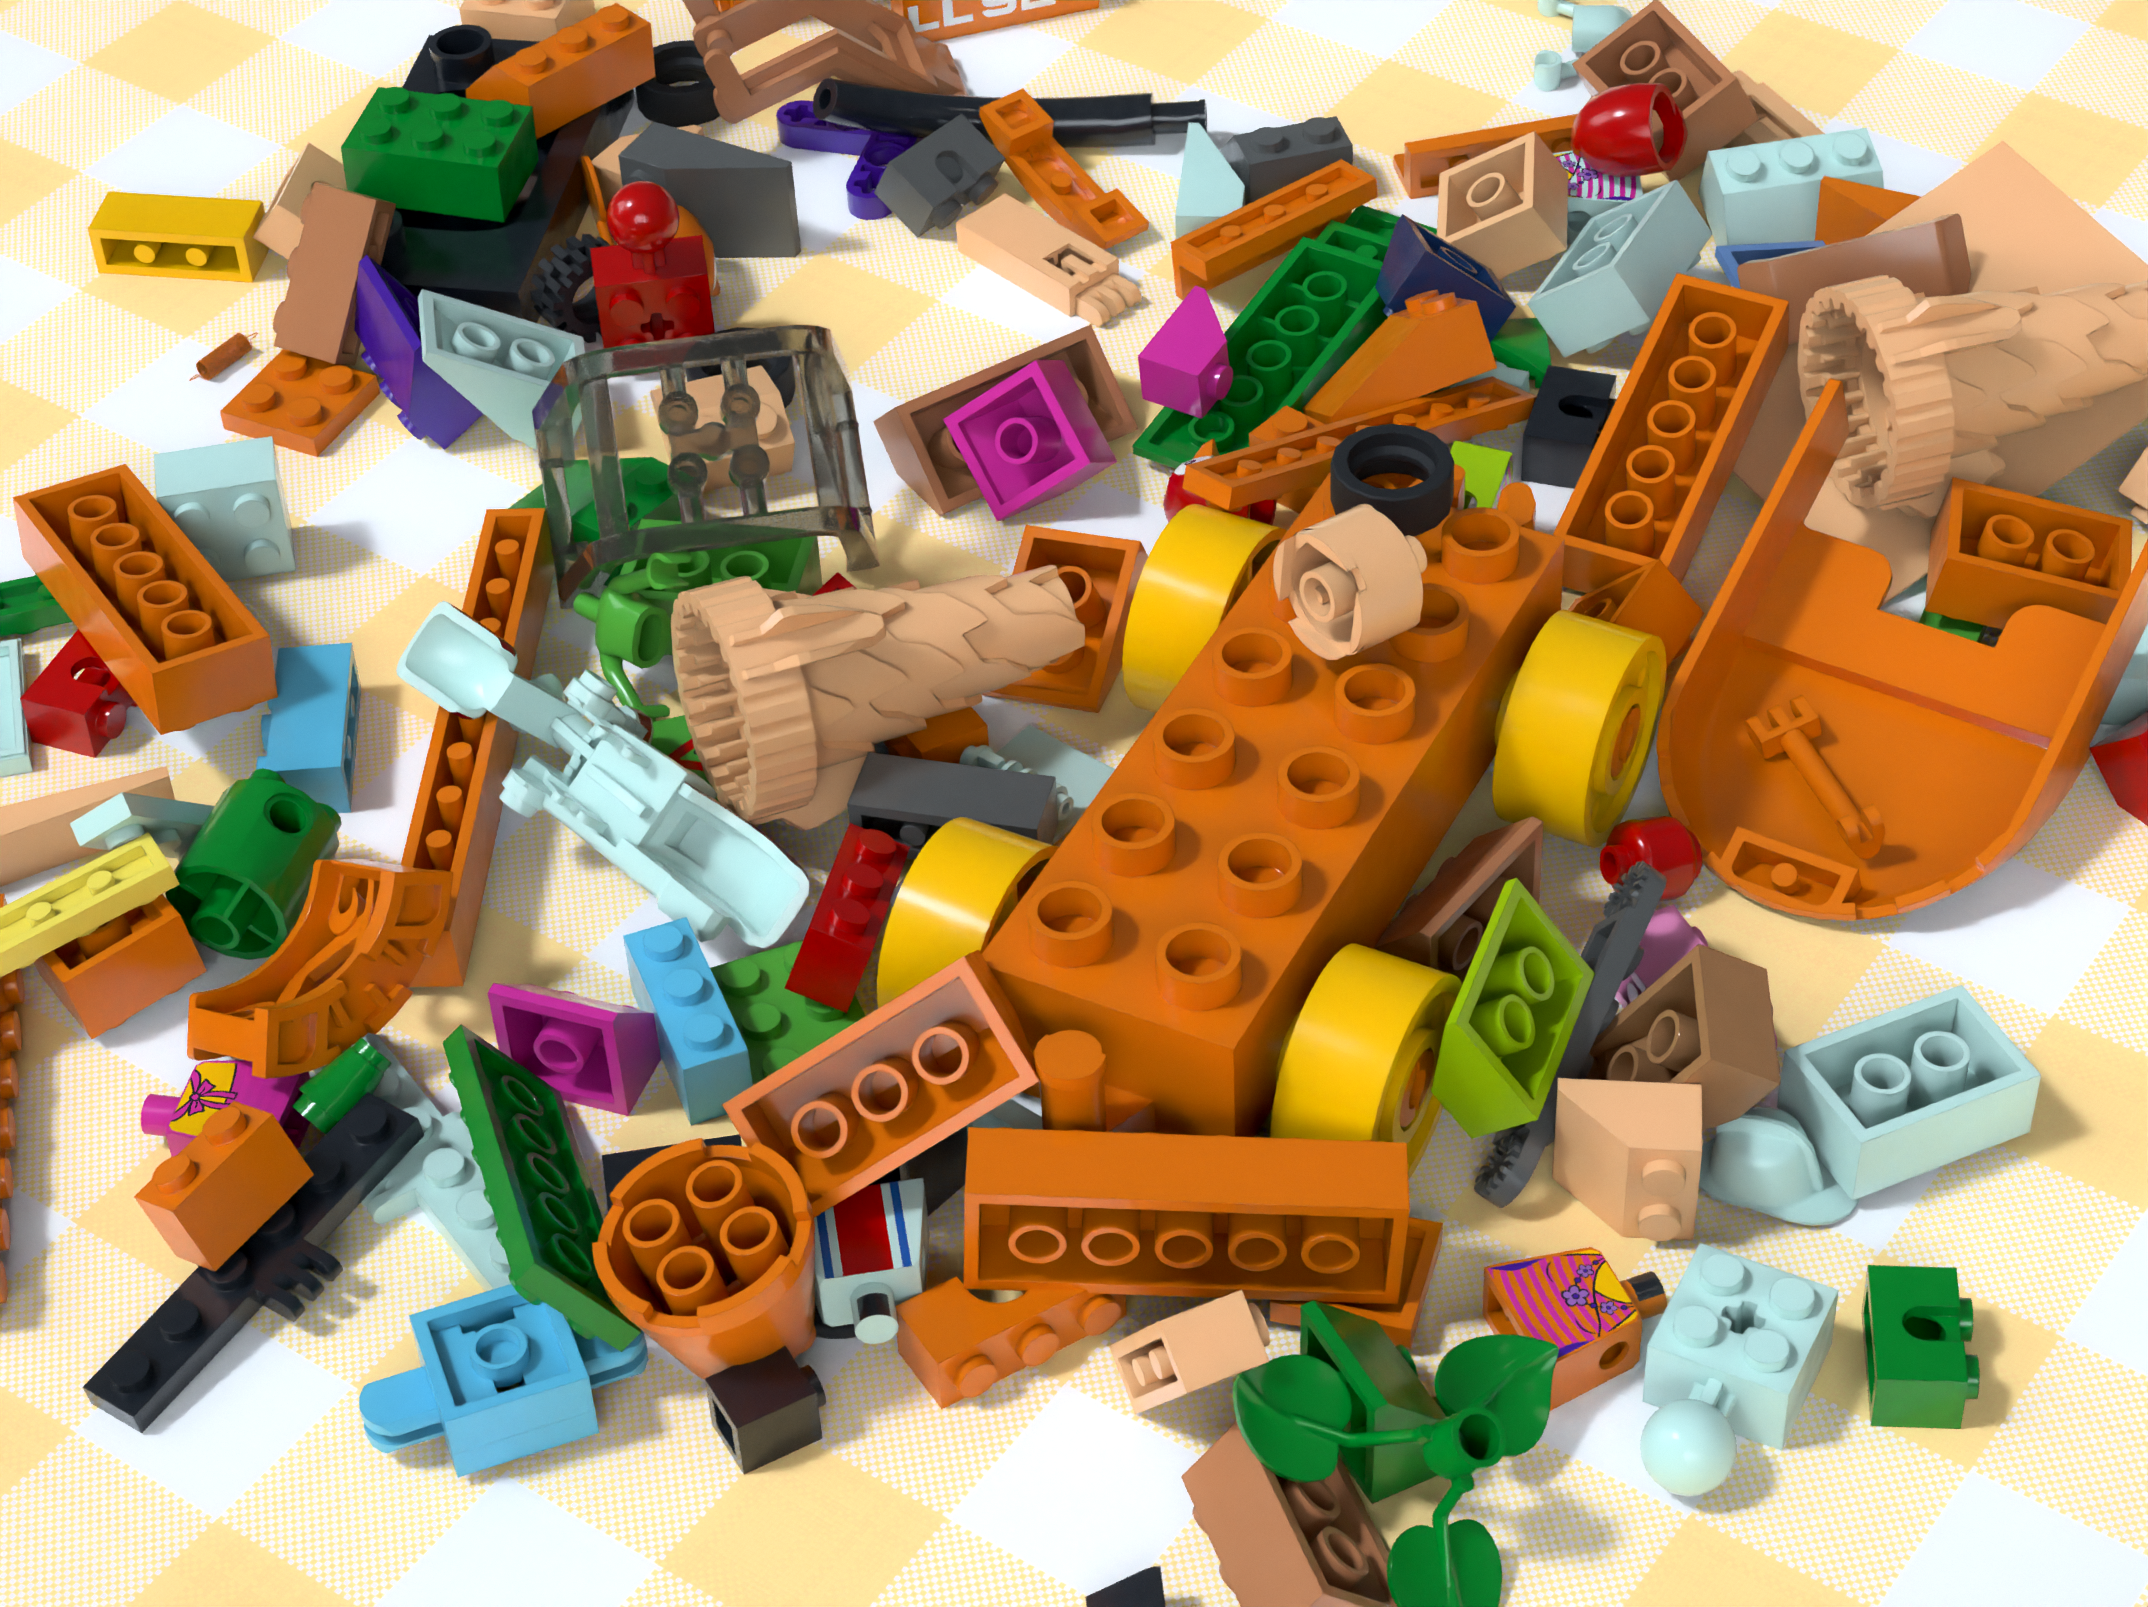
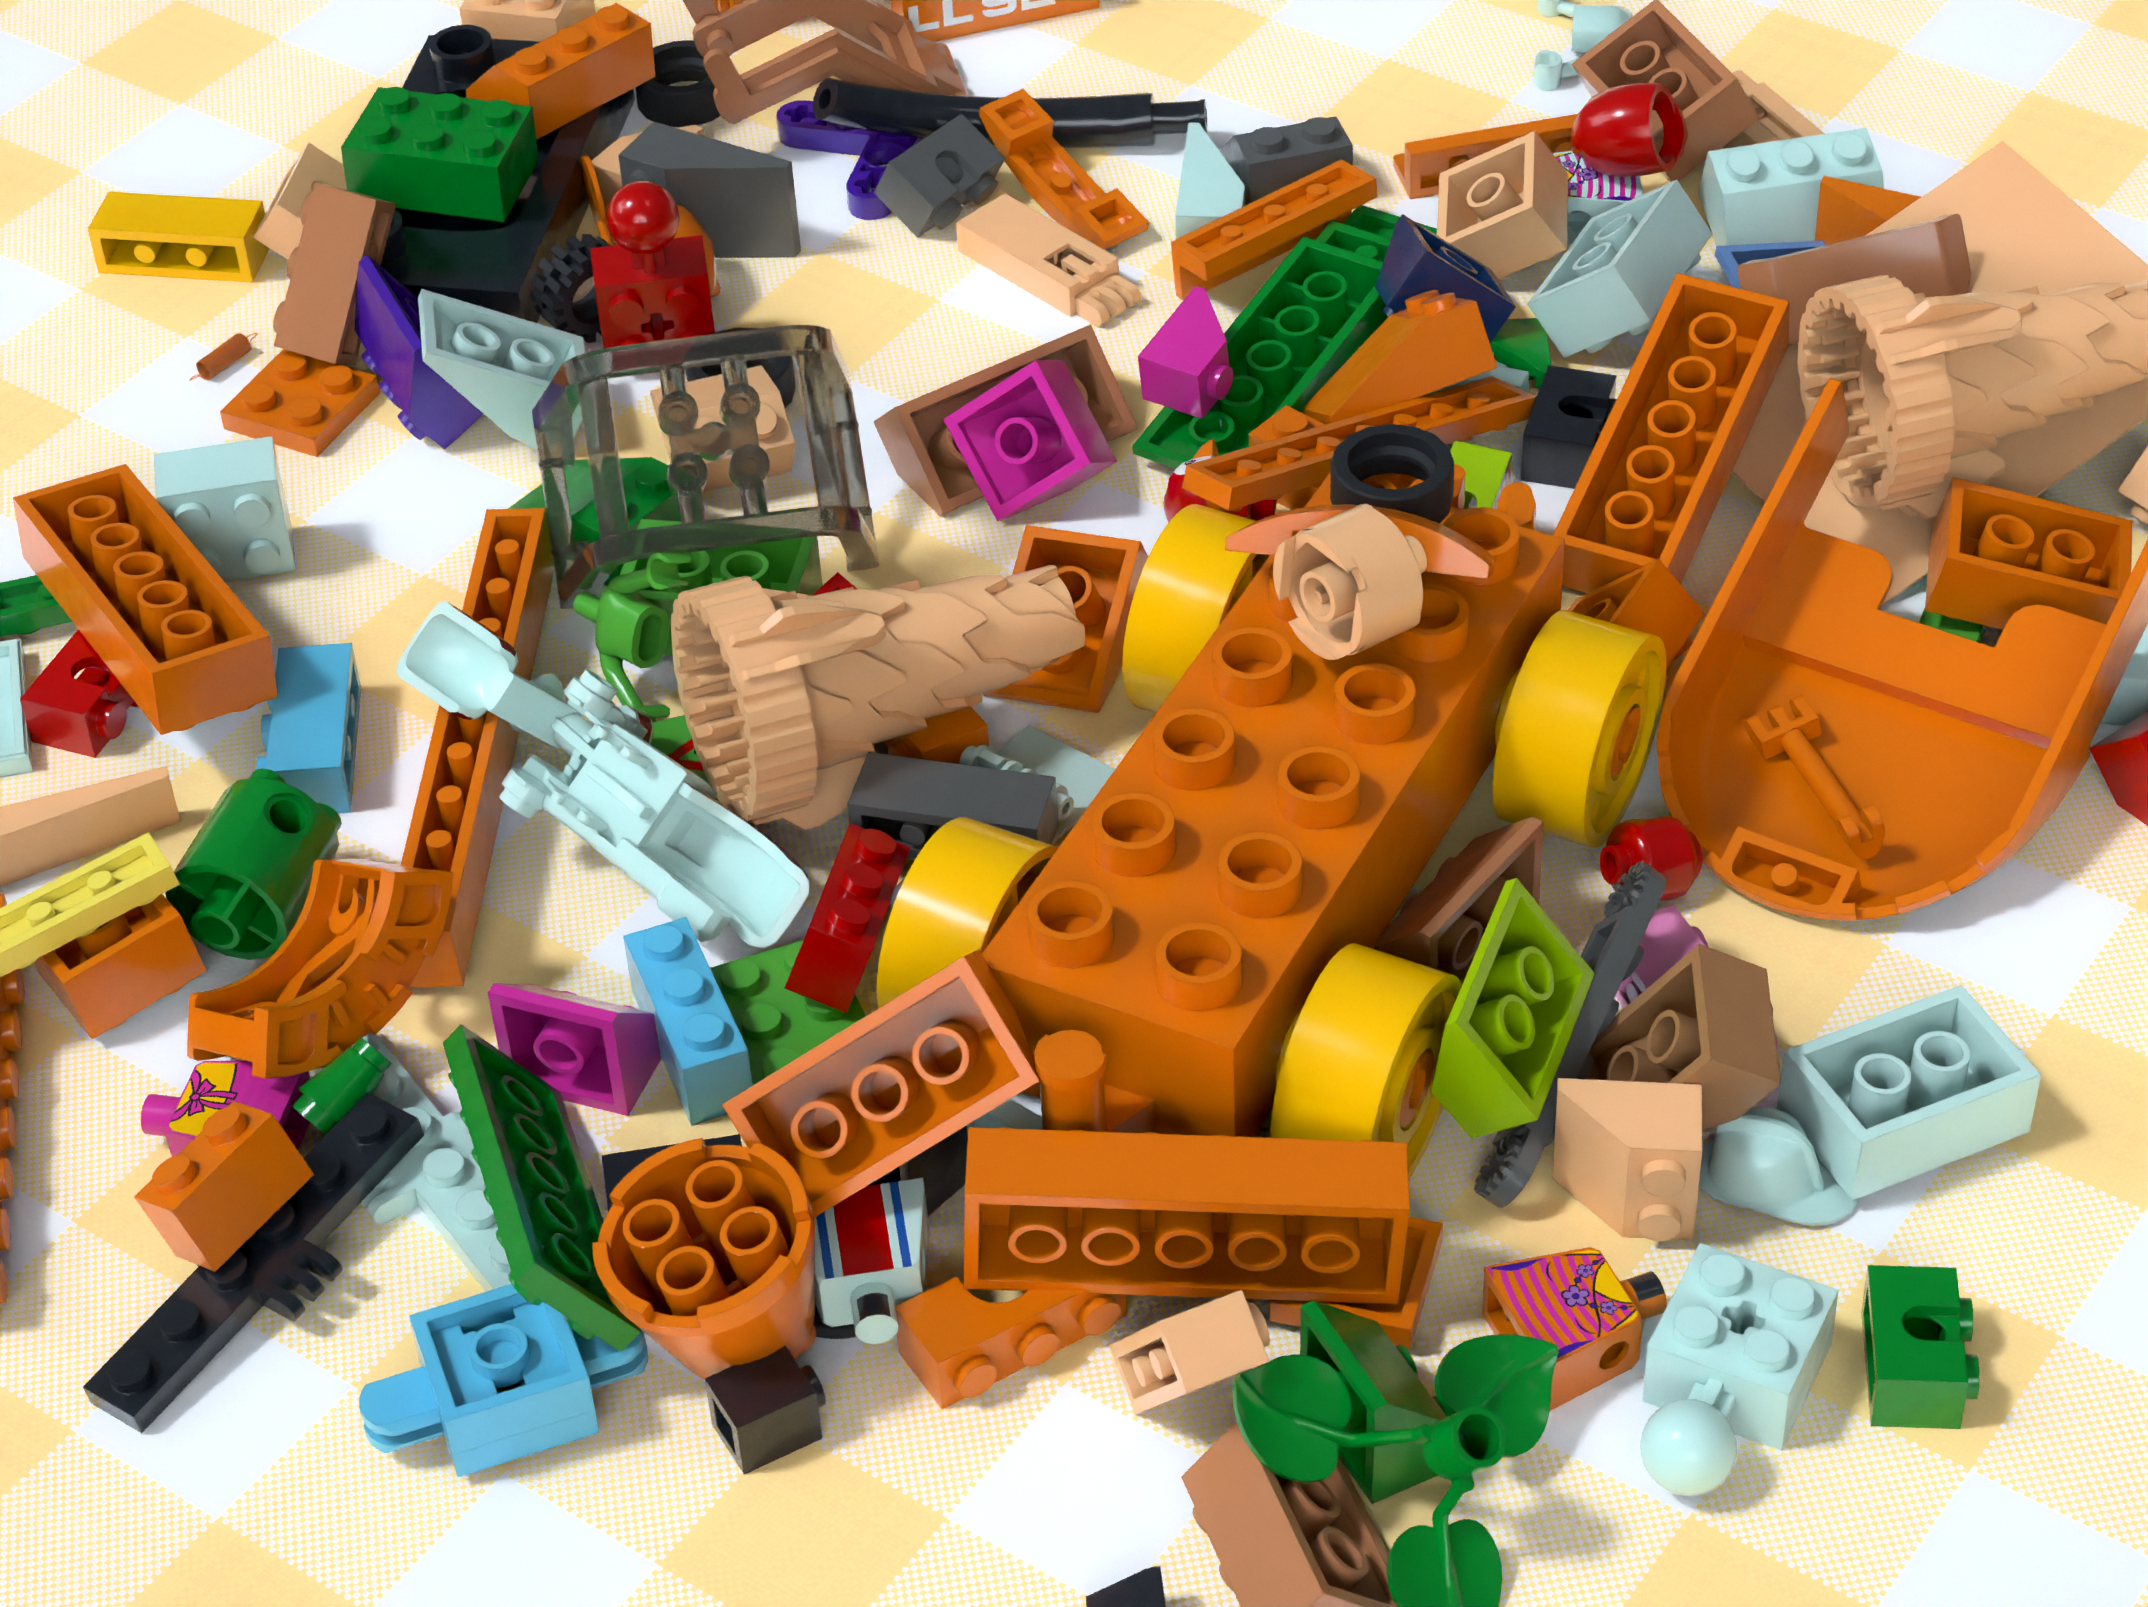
(129, 815): light aqua plate -> none
(1445, 549): none -> orange slope

